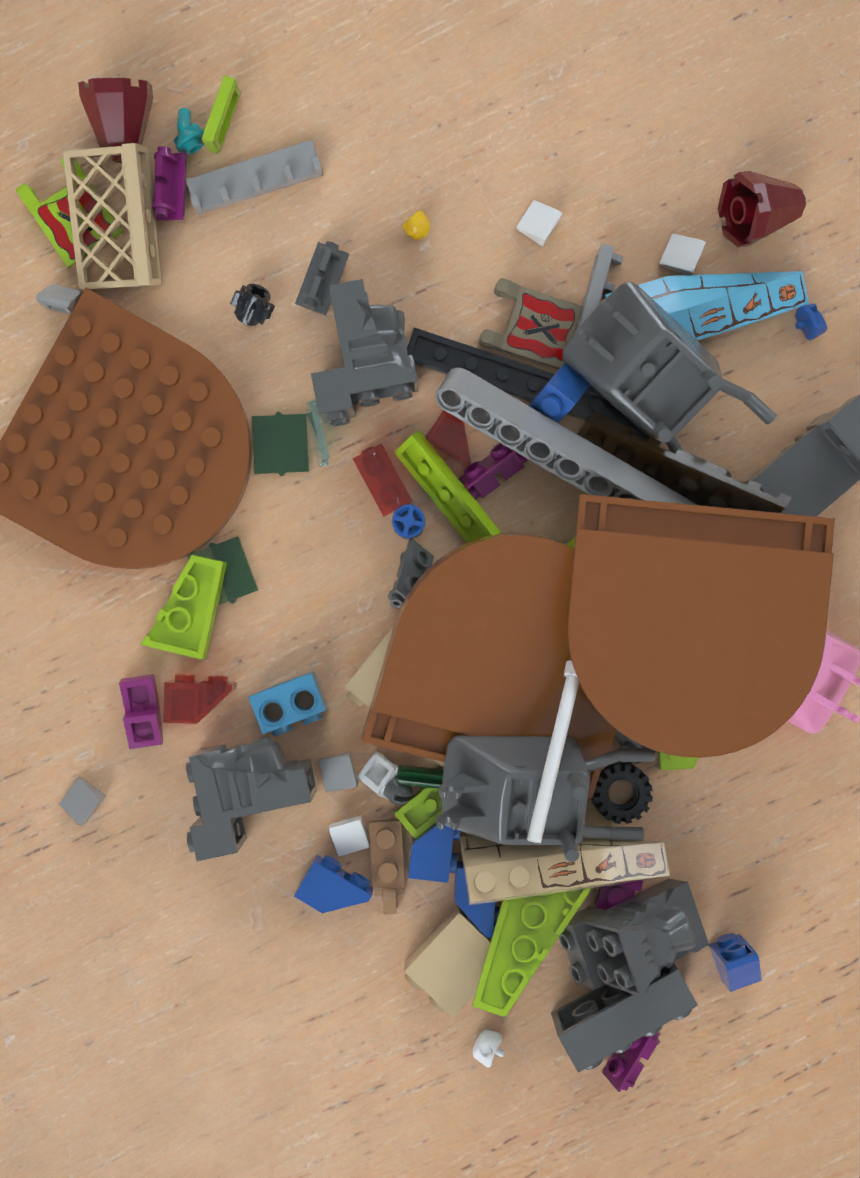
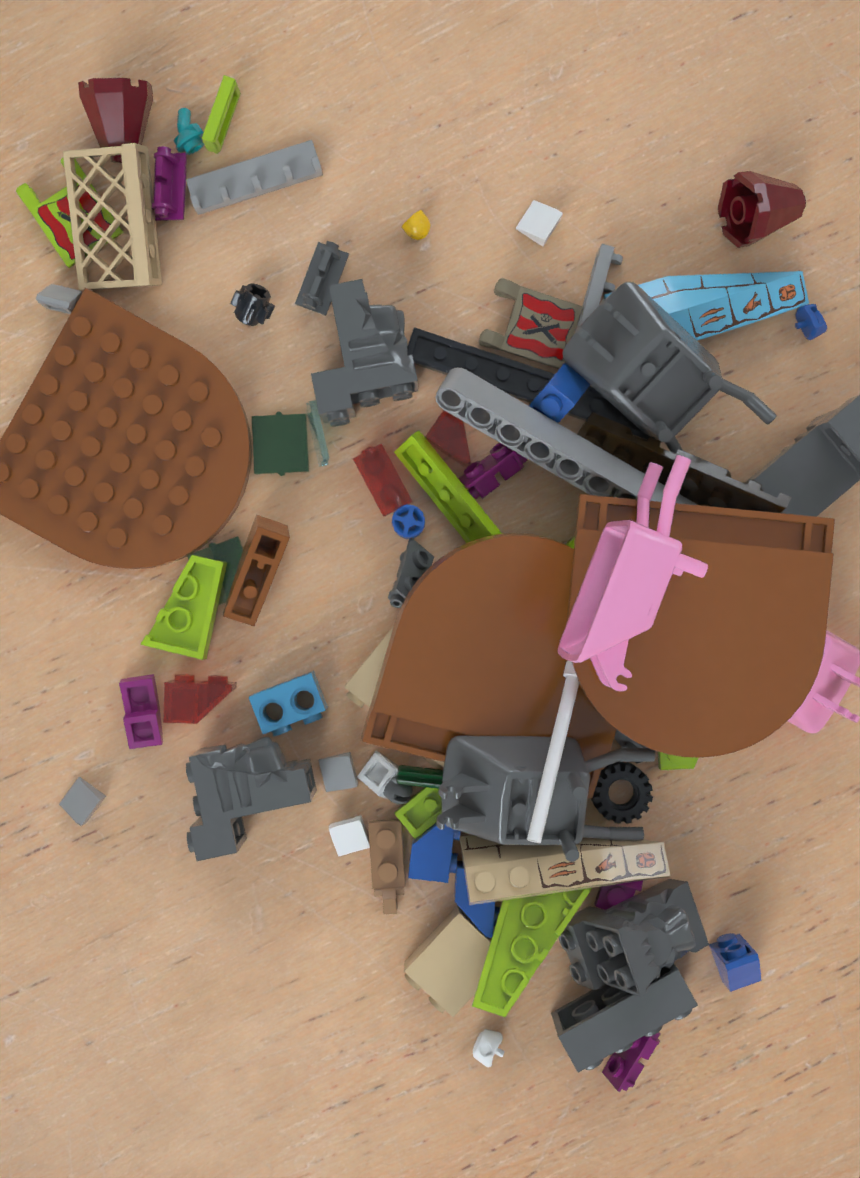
(256, 570): none -> dark orange slope
(332, 888): blue slope -> none
(627, 581): none -> bright pink piece
(682, 254): white slope -> none

